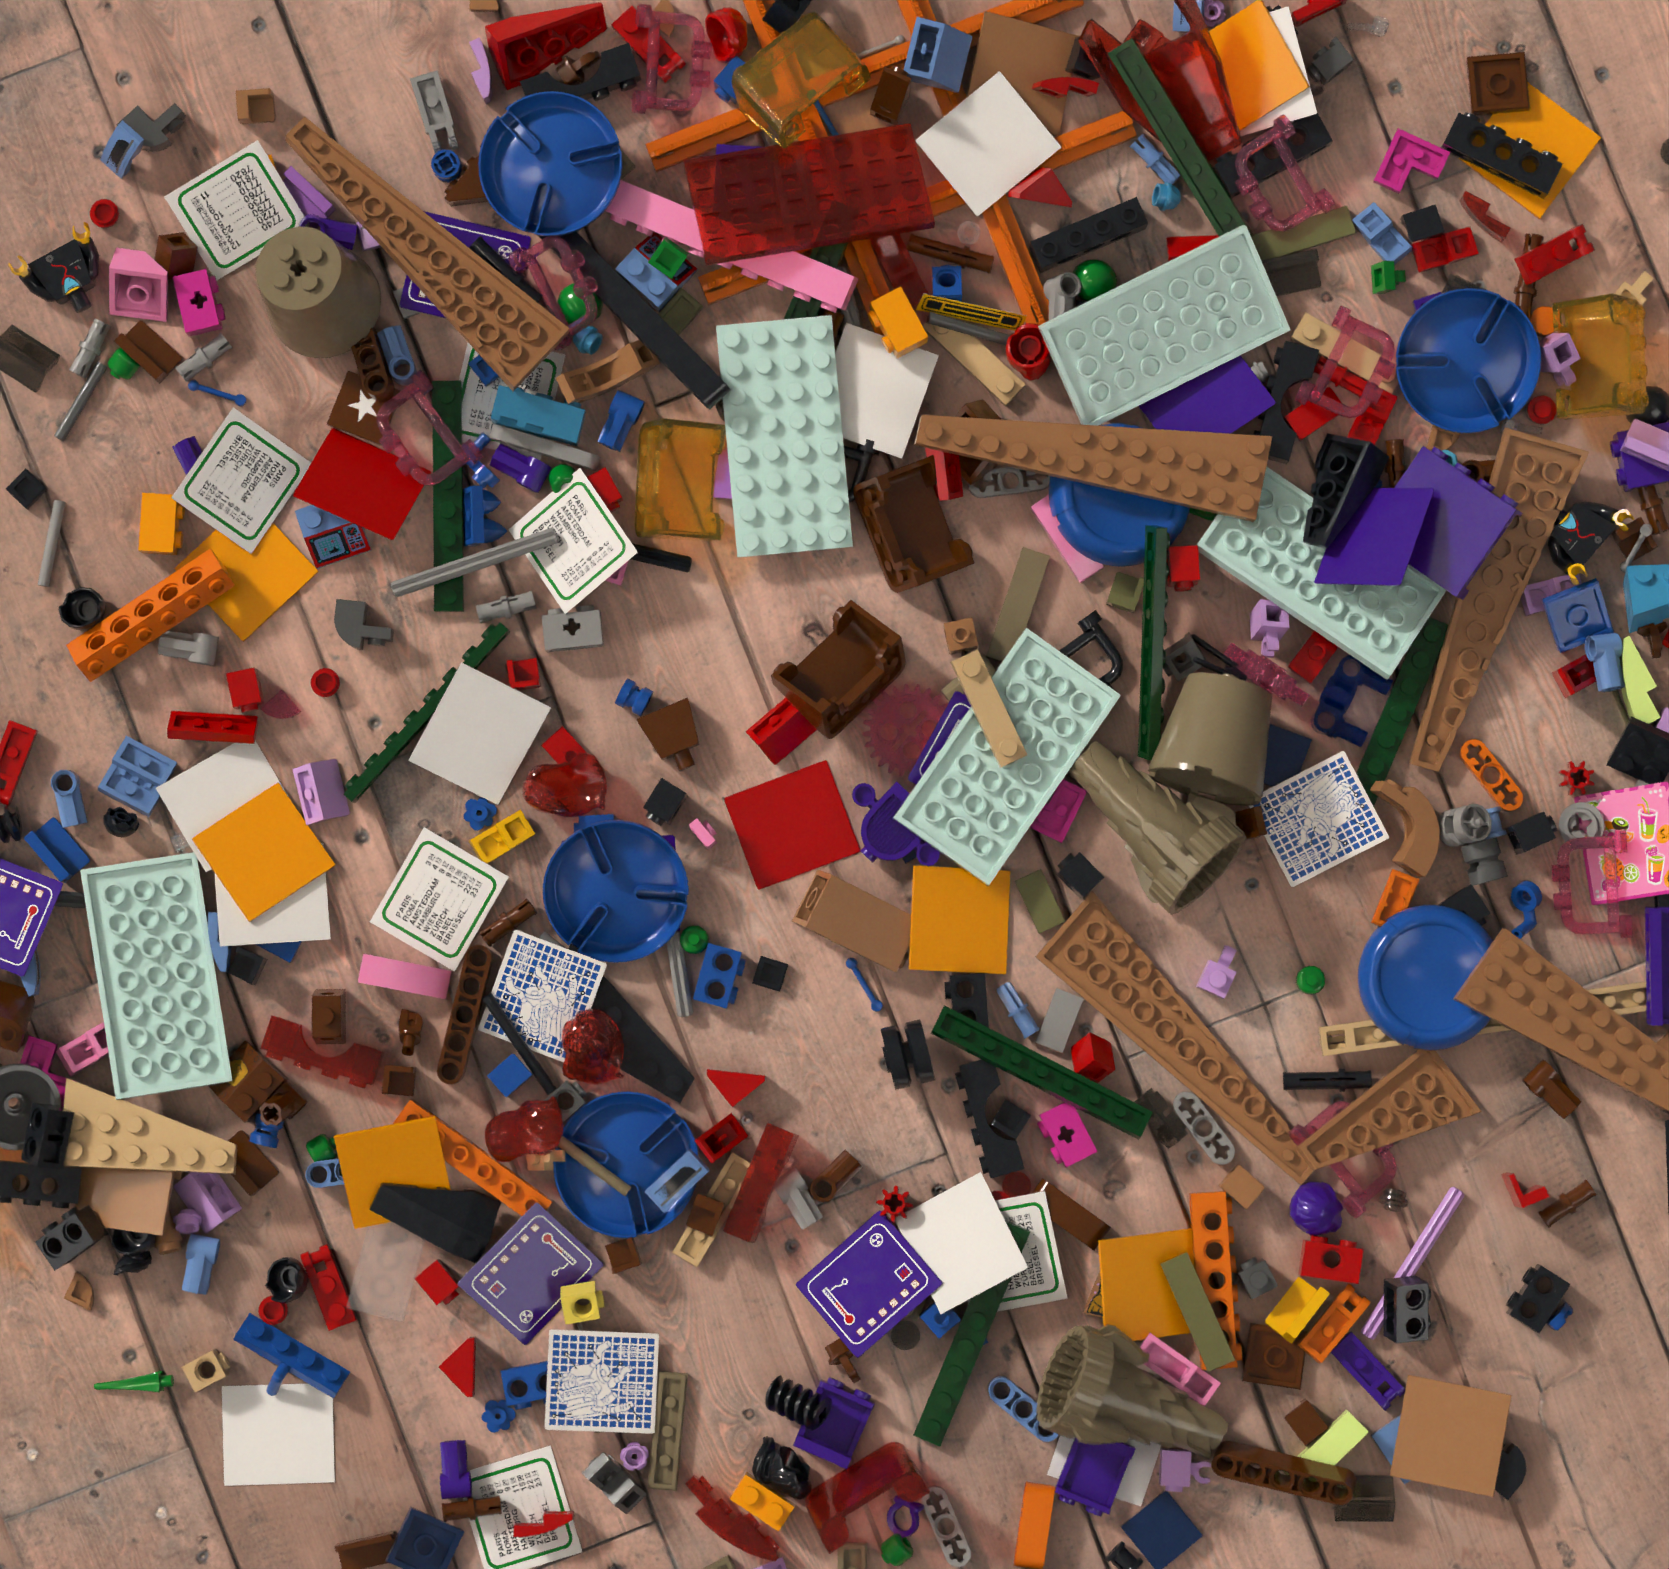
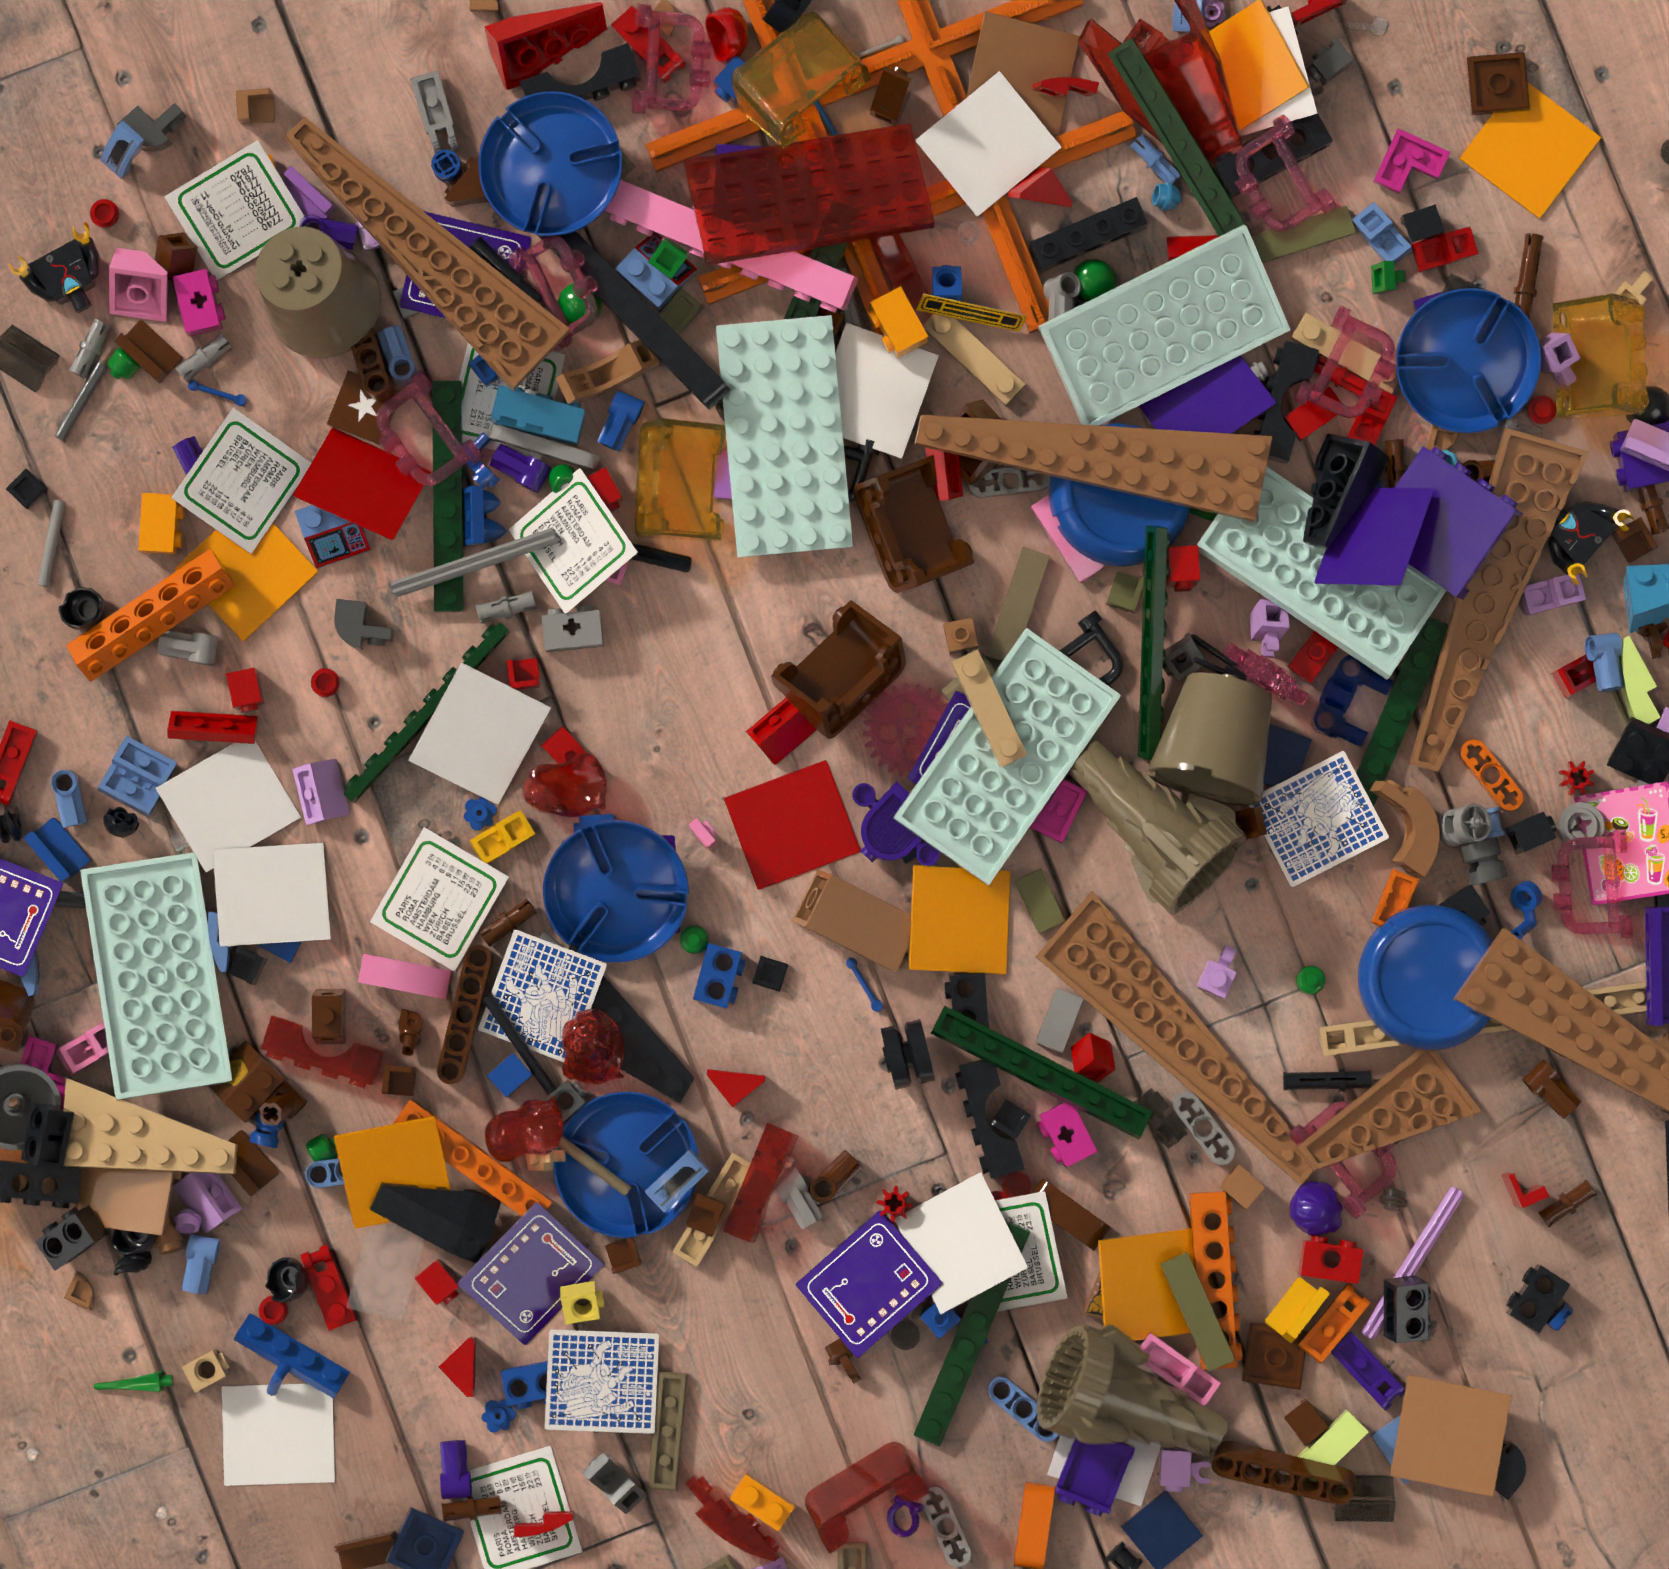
(263, 852): light orange piece -> none
(281, 707): clear pink tile -> none
(483, 75): lavender slope -> none
(572, 70): reddish brown piece -> none
(588, 340): dark azure plate -> none
(630, 1463): lavender plate -> none
(633, 697): blue wheel -> none
(664, 802): black brick -> none
(672, 732): reddish brown torso -> none
(679, 976): light grey axle -> none
(721, 1138): red slope -> none
(782, 1469): black hair -> none
(797, 1404): black piece -> none
(842, 1428): dark purple panel -> none
(896, 1550): green piece -> none
(937, 55): medium blue slope -> none
(967, 328): dark grey bar -> none
(983, 263): reddish brown pin -> none
(1017, 1009): medium blue axle -> none
(1028, 345): red hair -> none
(1079, 874): black brick -> none
(1080, 63): black panel -> none
(1256, 1277): dark grey brick -> none
(1293, 272): clear smoke panel -> none
(1477, 209): clear red slope -> none
(1485, 157): black brick -> none
(1542, 320): orange tile -> none
(1553, 254): red plate -> none
(1577, 614): blue tile -> none
(1645, 530): light grey hinge -> none

